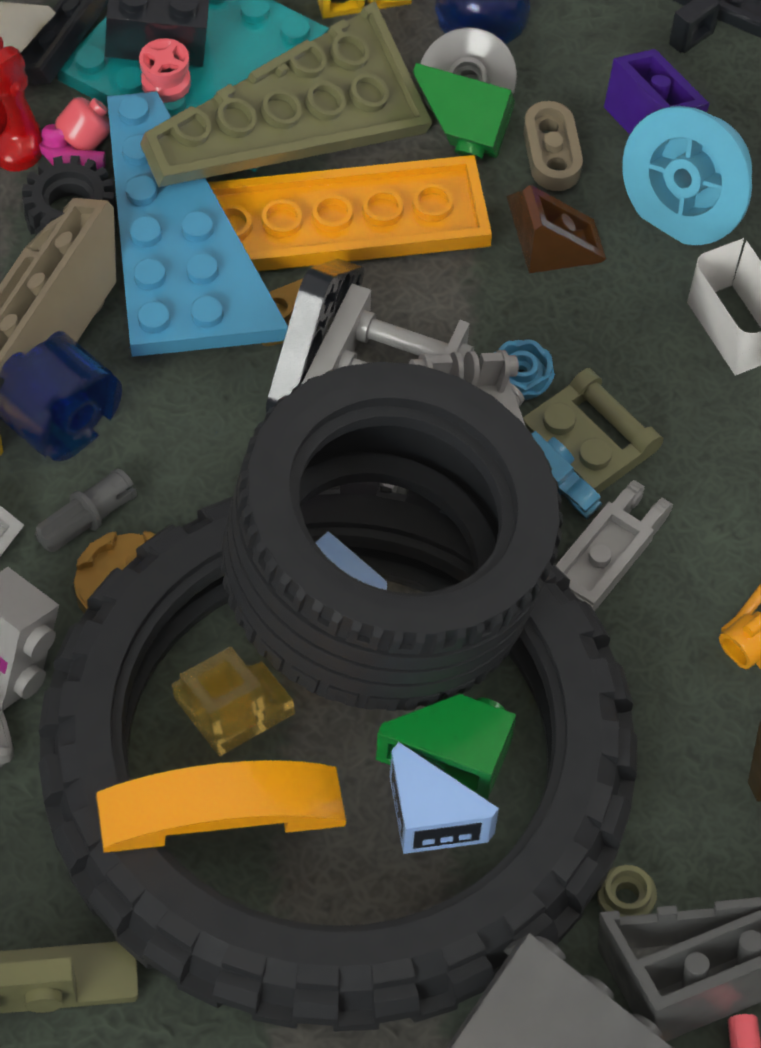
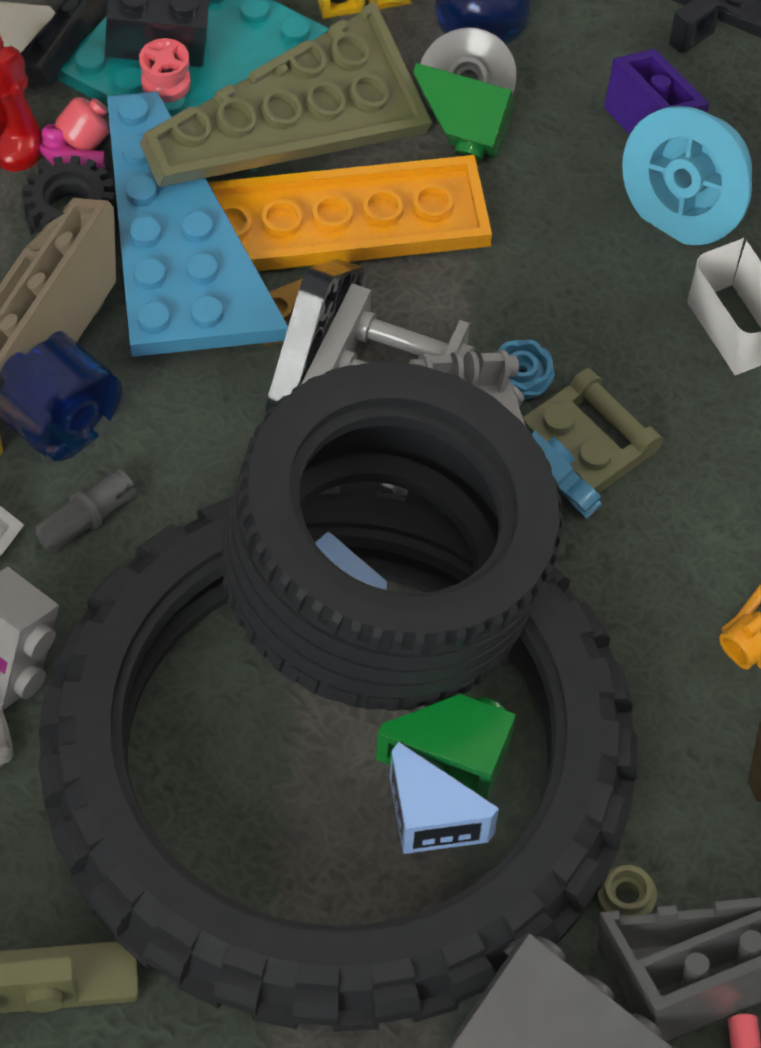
(101, 558): pearl gold plate -> none
(219, 798): light orange slope -> none
(231, 699): clear yellow brick -> none
(553, 232): reddish brown slope -> none
(555, 149): dark tan plate -> none
(611, 545): light grey hinge -> none

